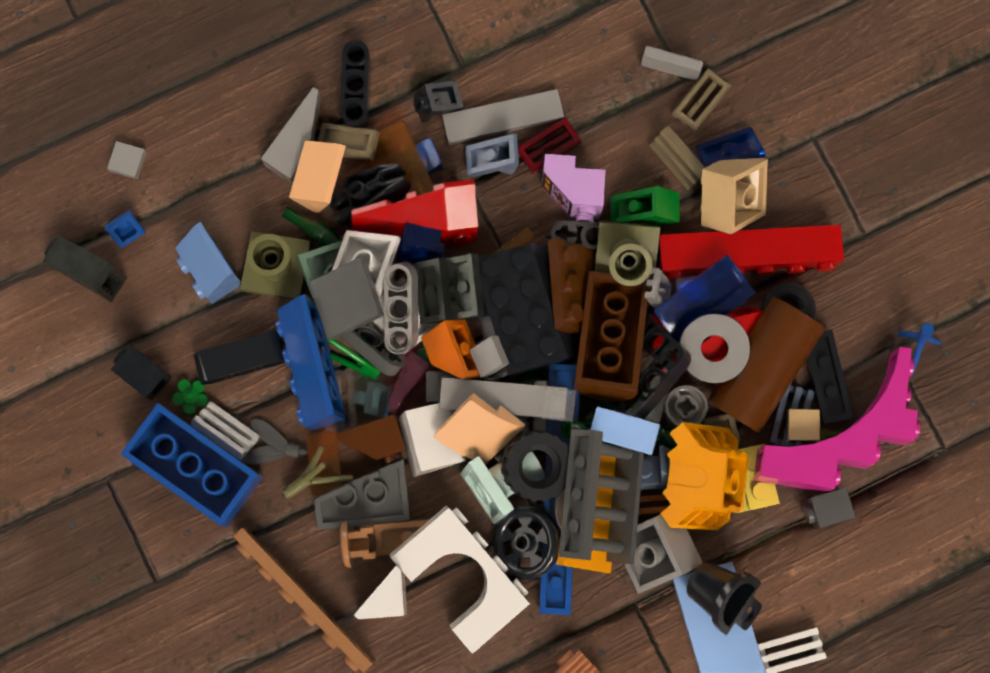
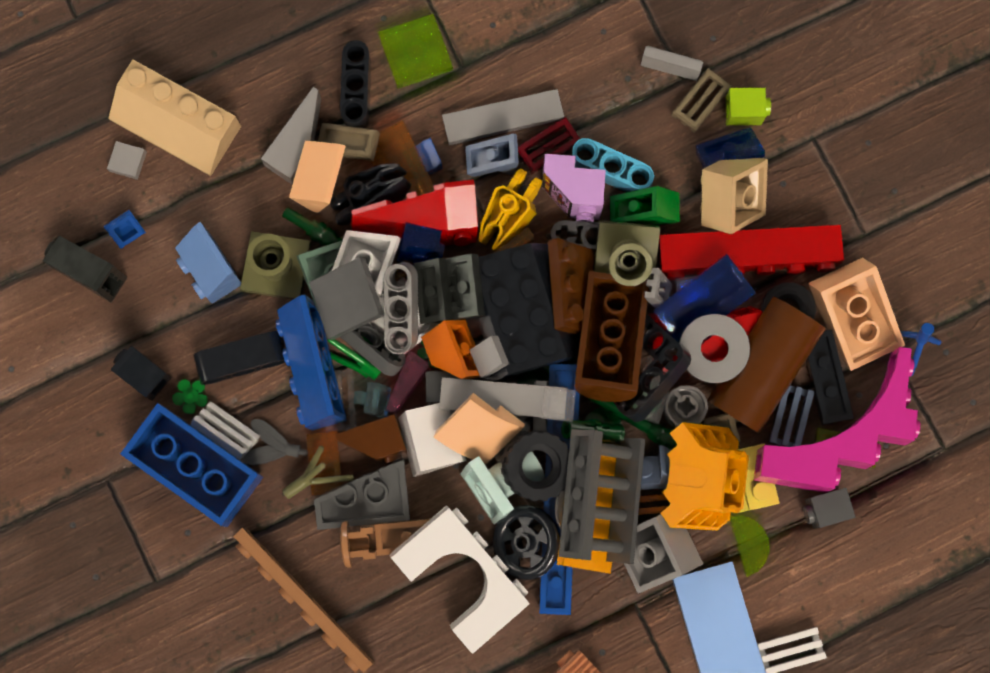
(172, 117): none -> tan slope
(387, 599): white slope -> none
(415, 51): none -> clear neon green plate
(437, 99): black bracket -> none
(509, 210): none -> yellow hinge
(603, 154): none -> medium azure beam
(626, 430): light blue slope -> none
(677, 157): dark tan tile -> none
(724, 595): black container -> none
(747, 106): none -> lime brick
(751, 543): none -> clear neon green tile
(803, 425): tan tile -> none
(857, 312): none -> light nougat slope

